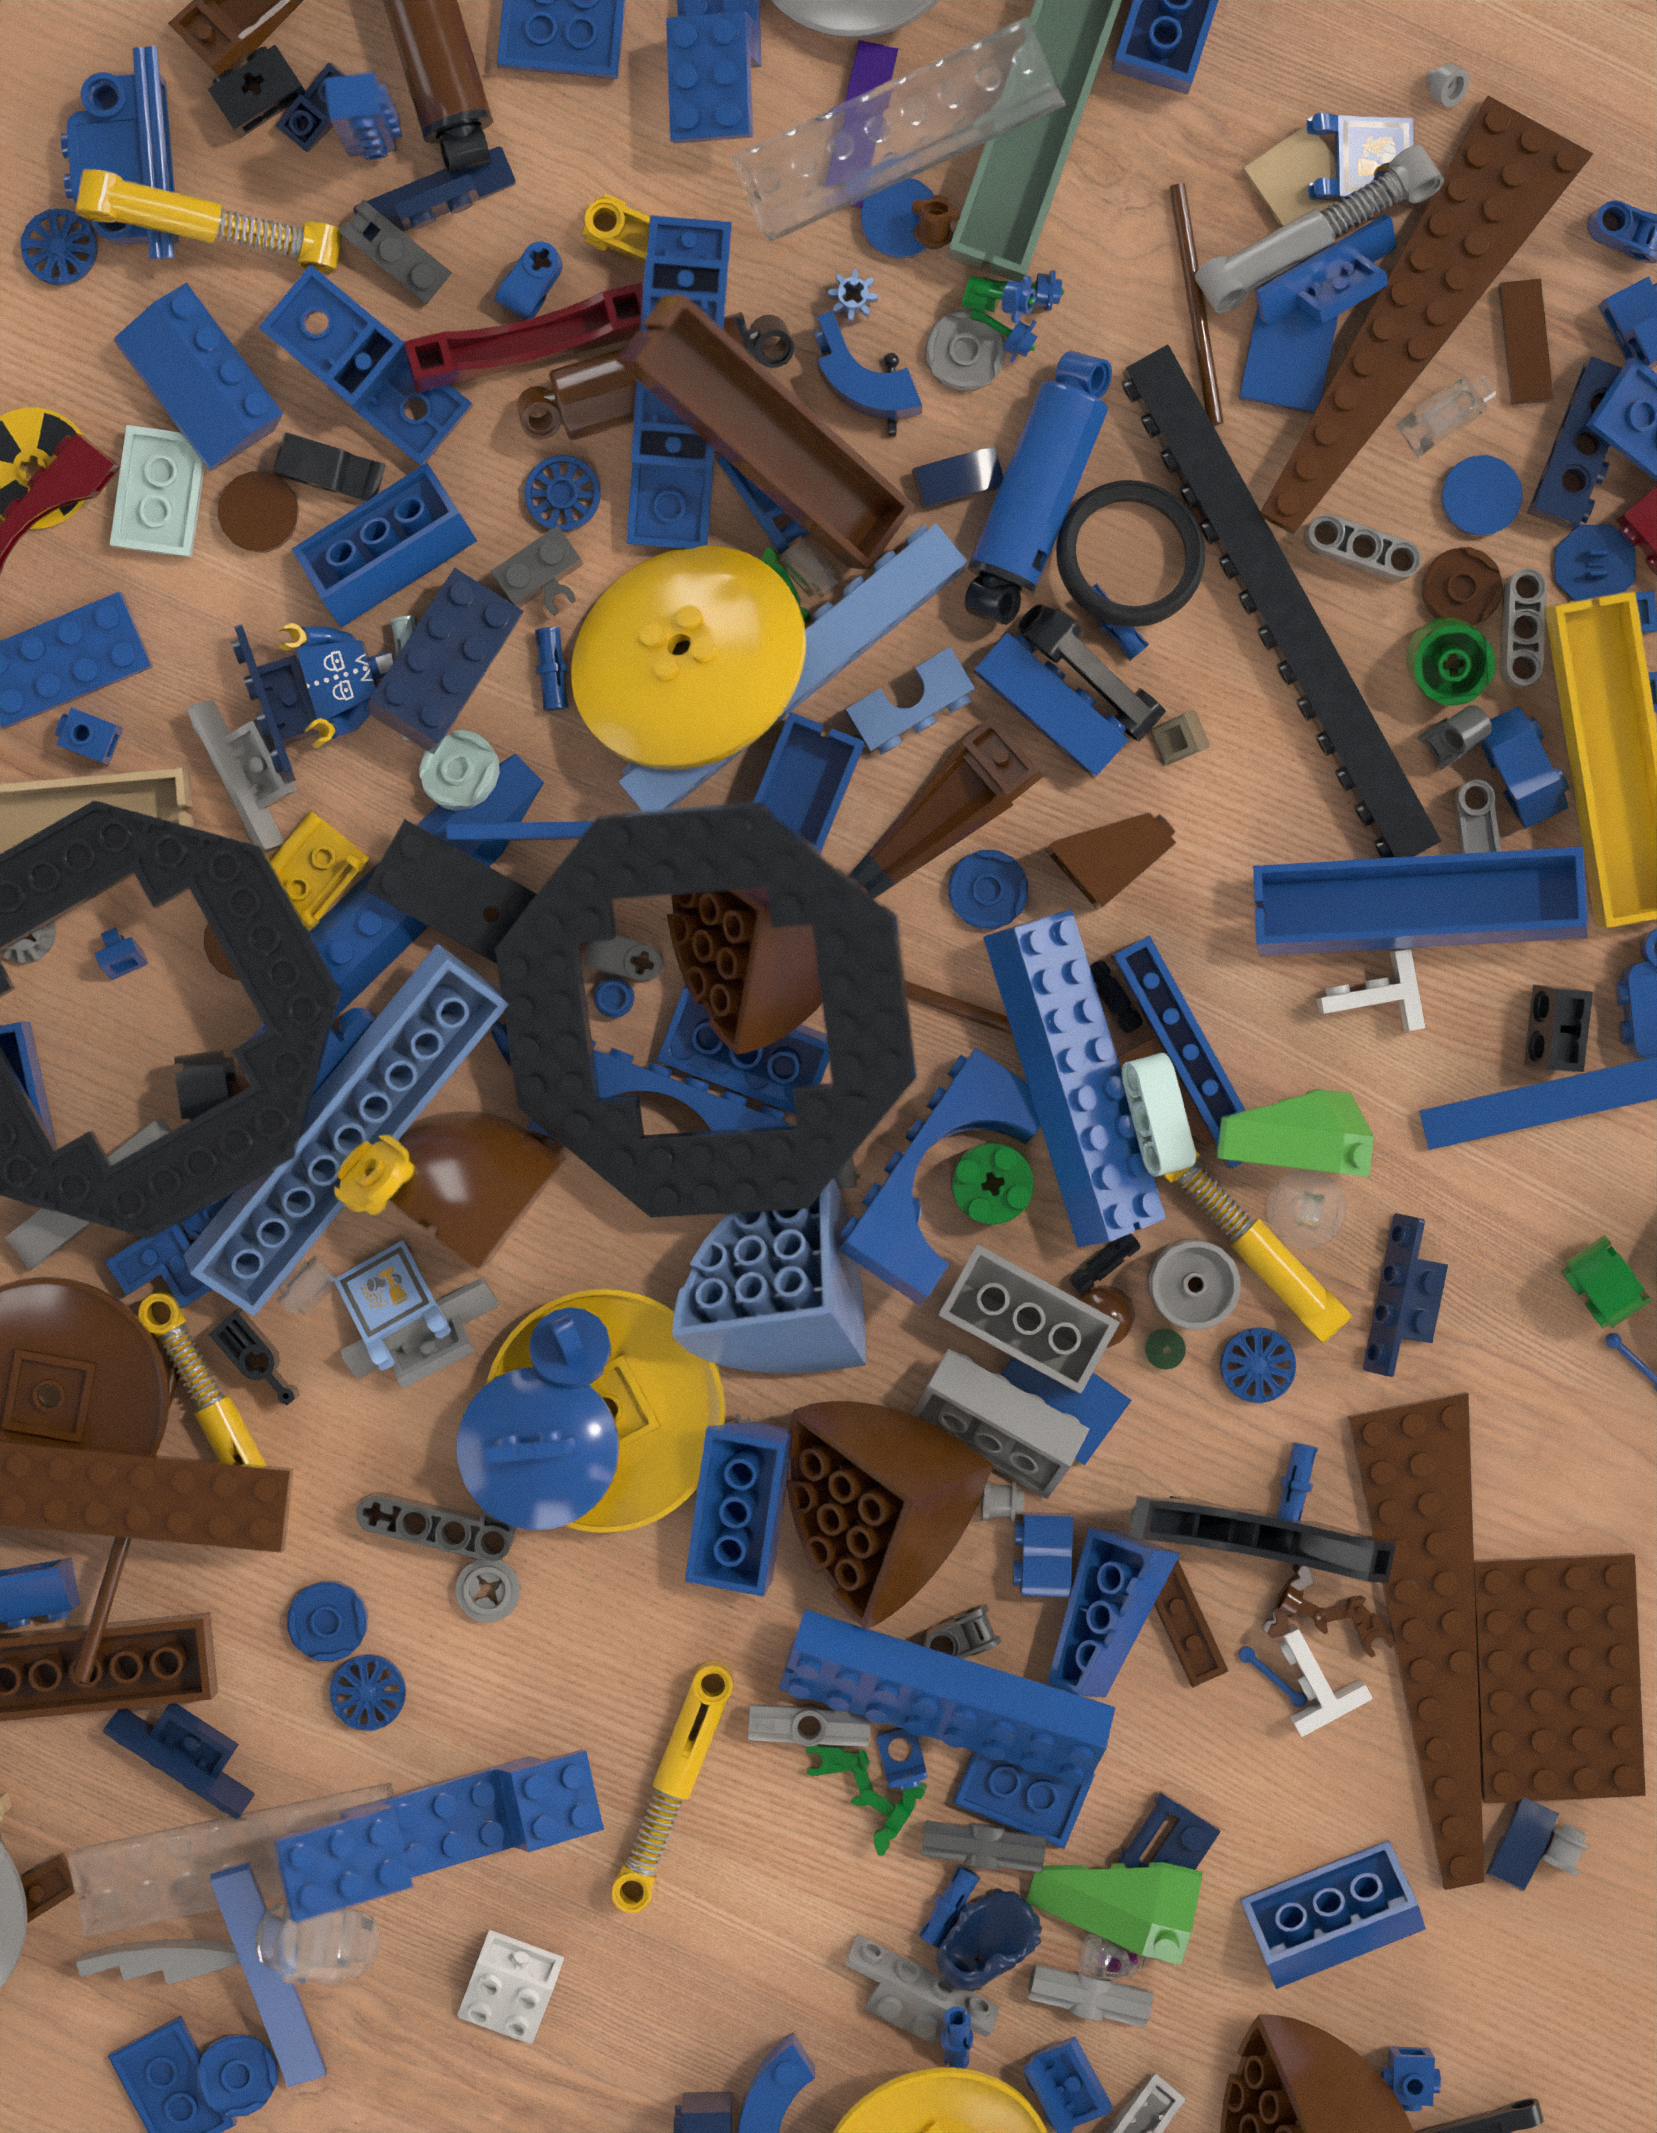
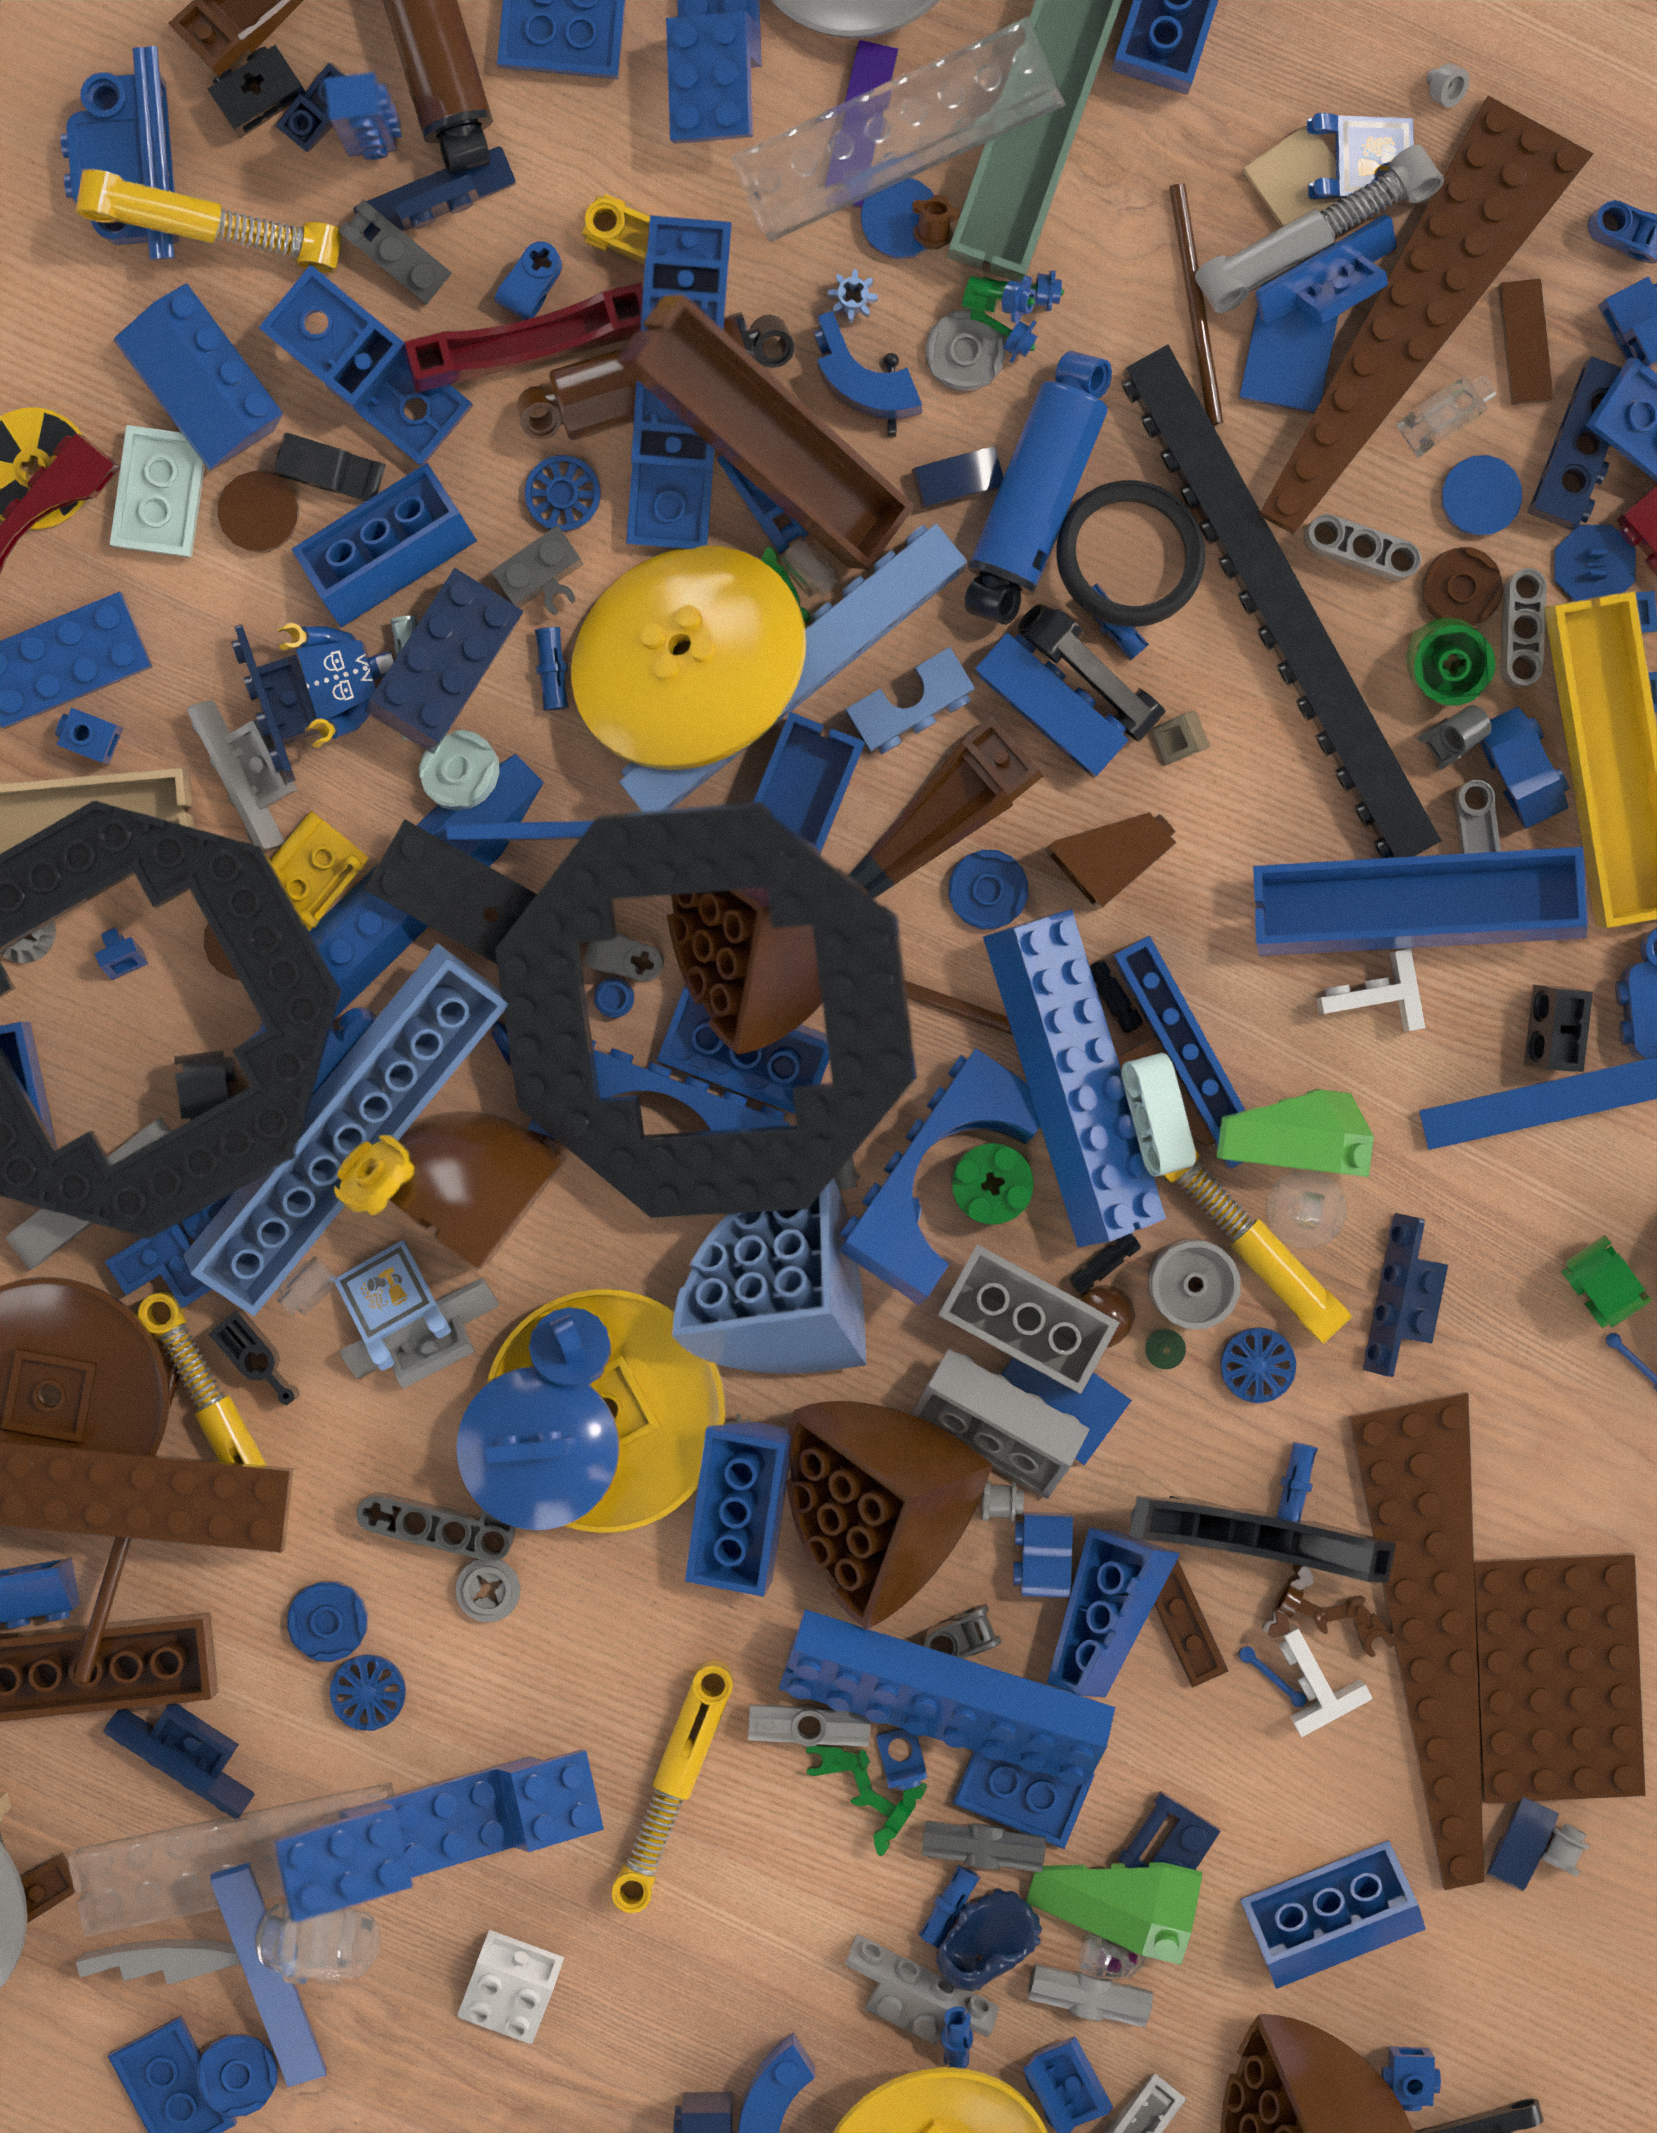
(59, 247): blue wheel -> none

